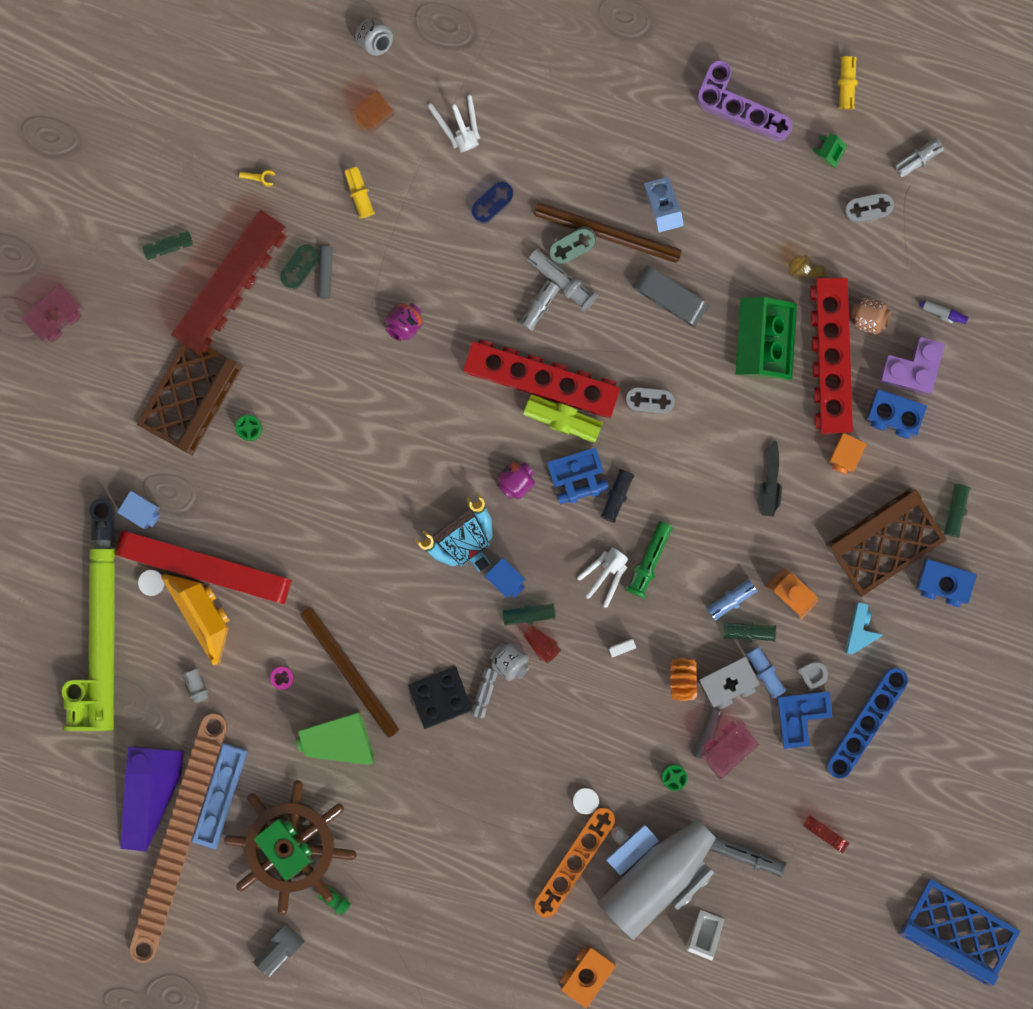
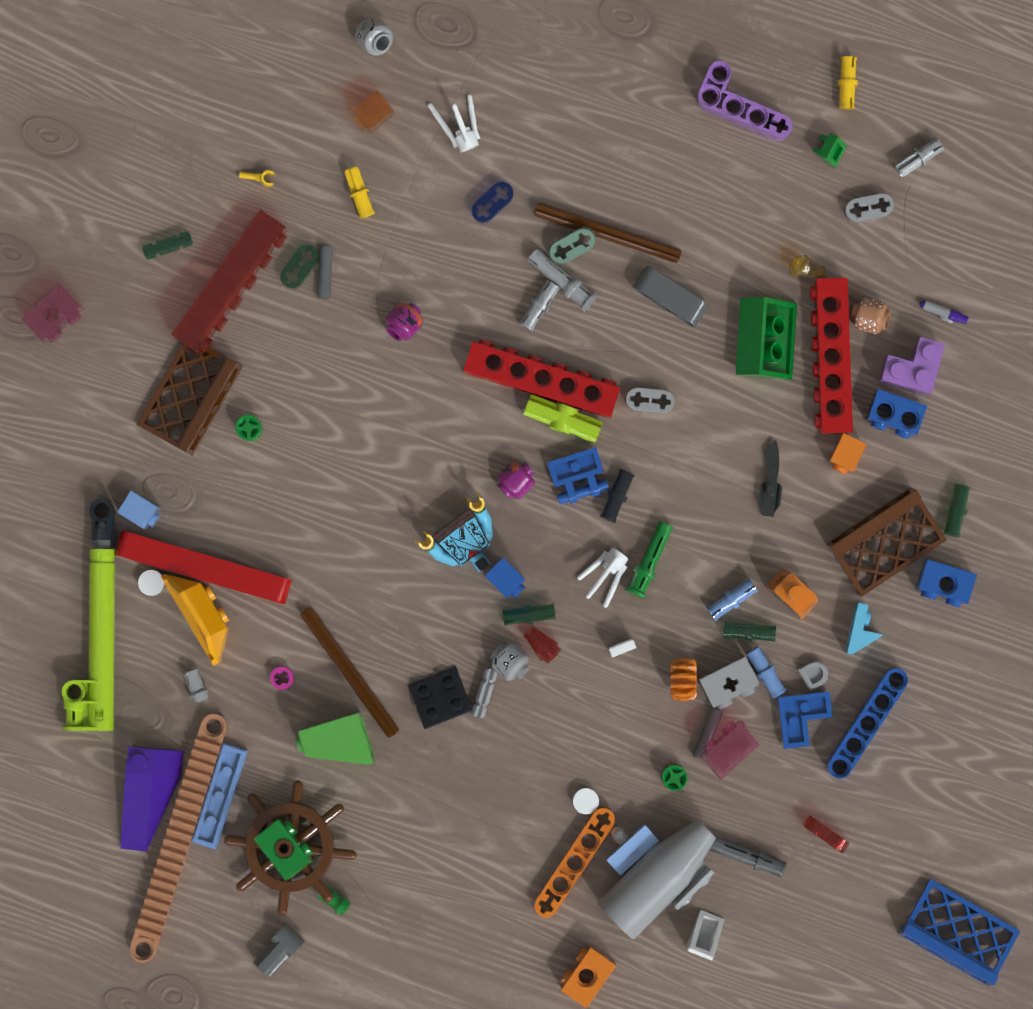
(663, 204): light blue piece -> none

